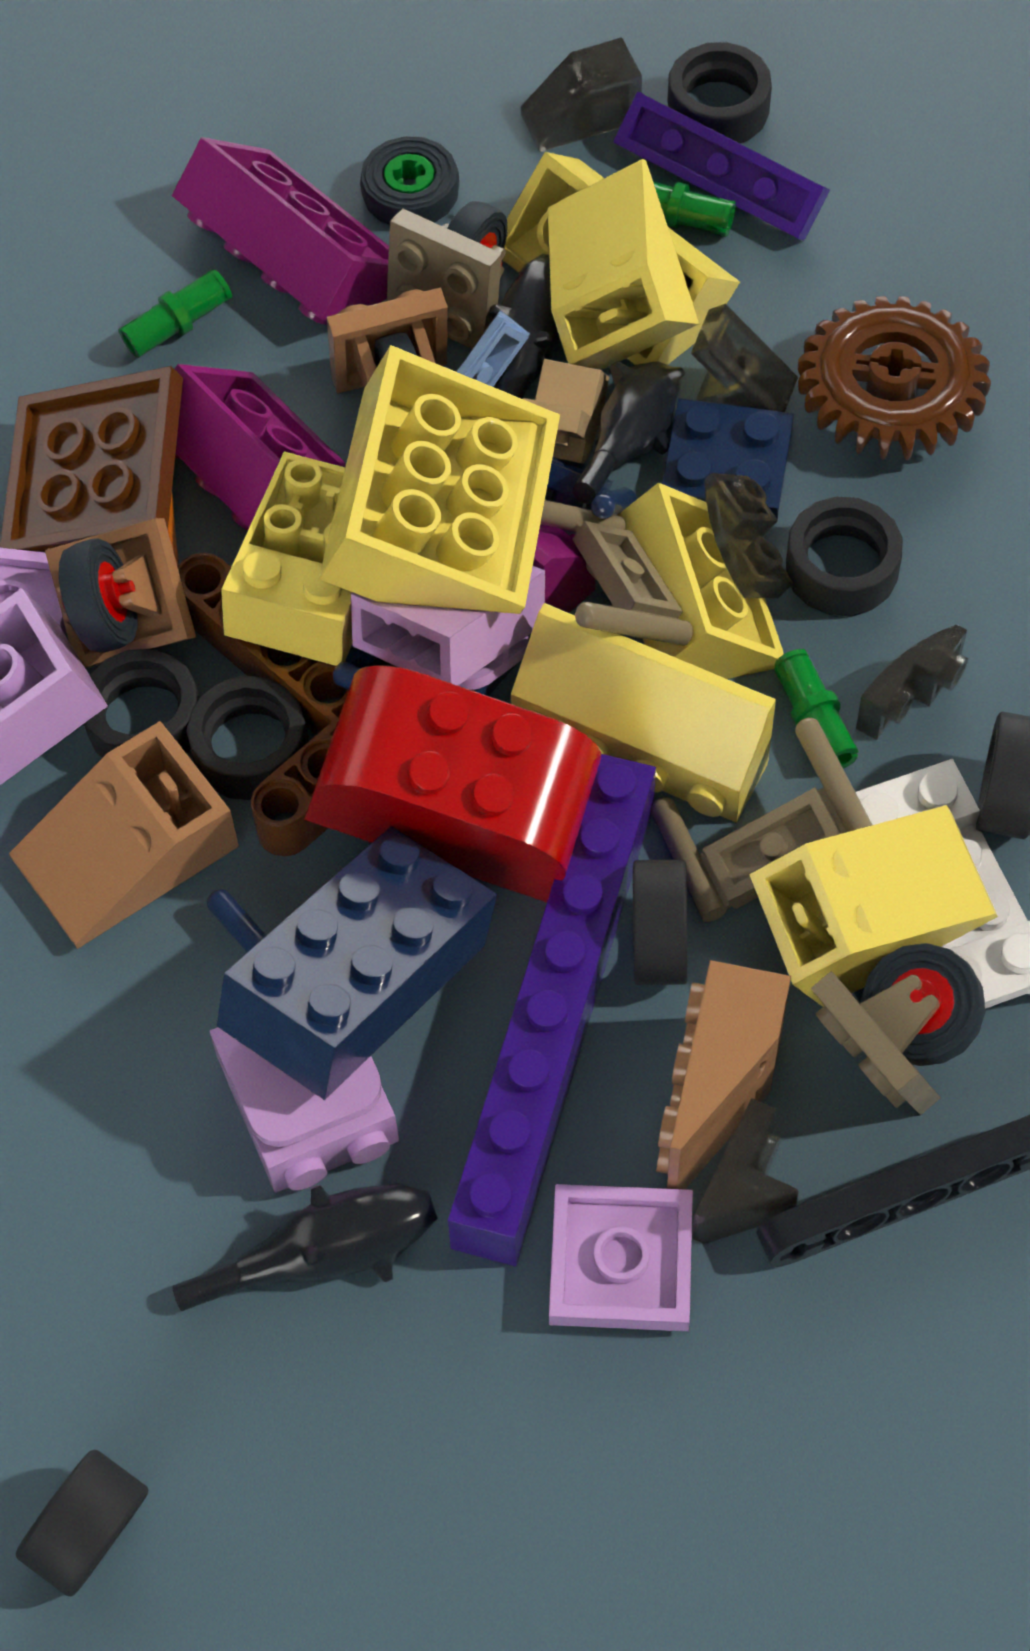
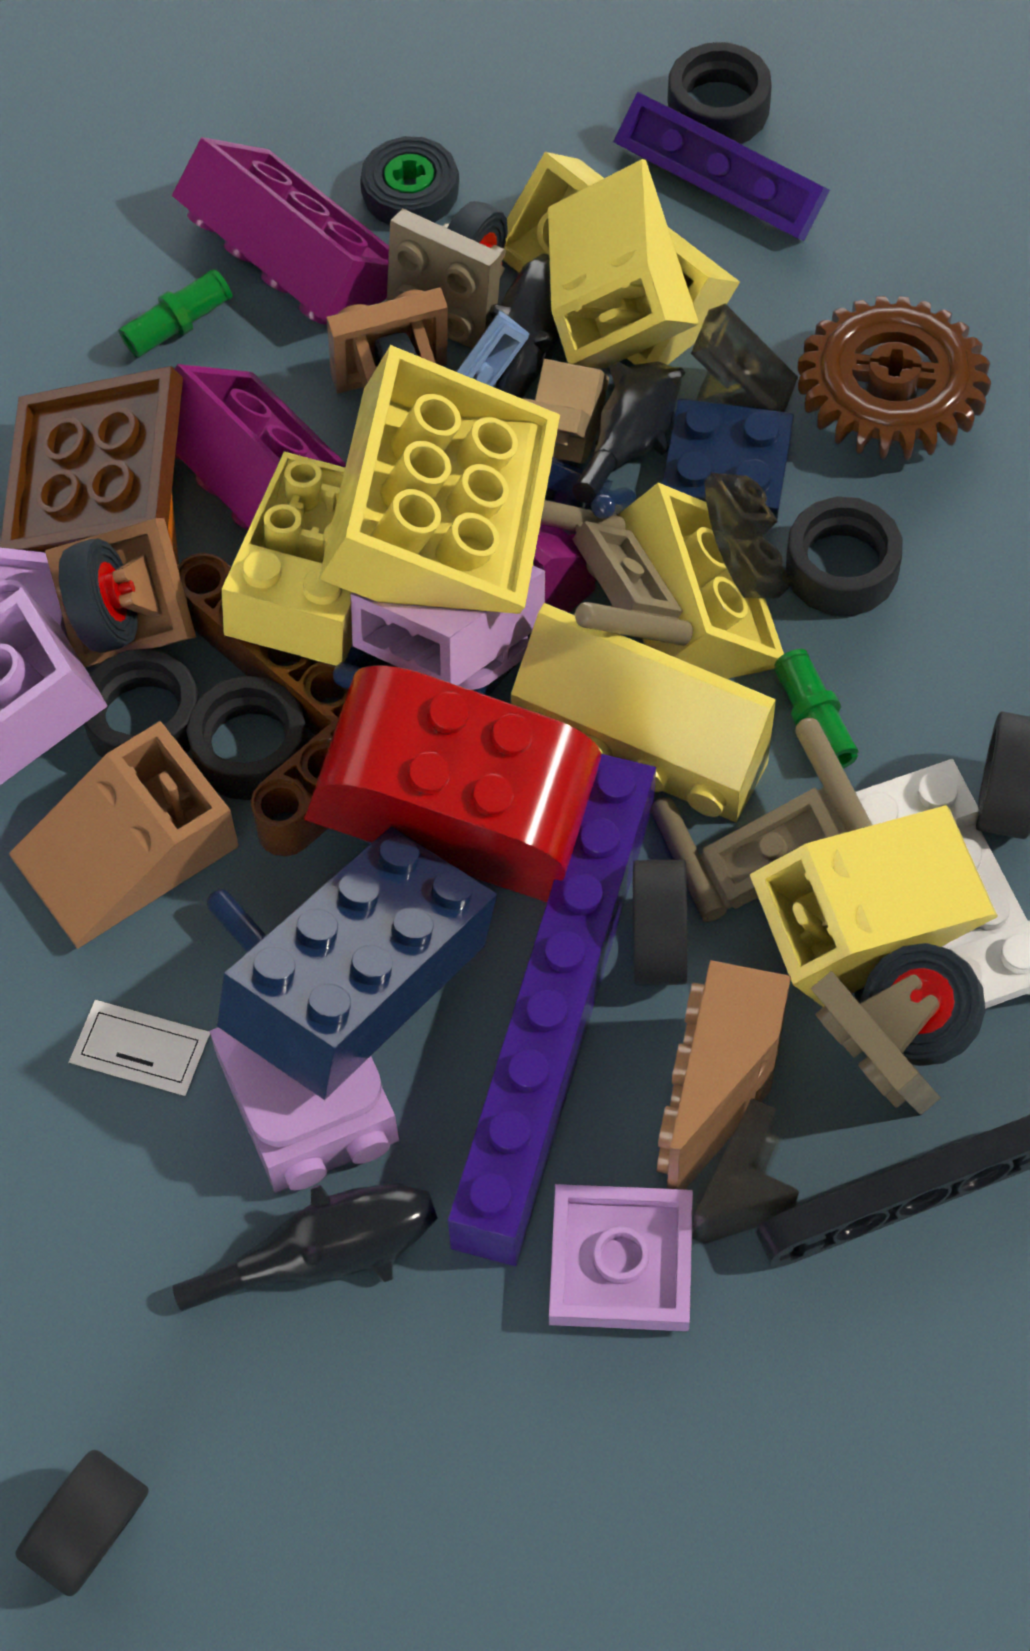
(139, 1047): none -> white sticker
(583, 95): clear smoke slope -> none
(695, 209): green pin -> none
(913, 675): clear smoke slope -> none

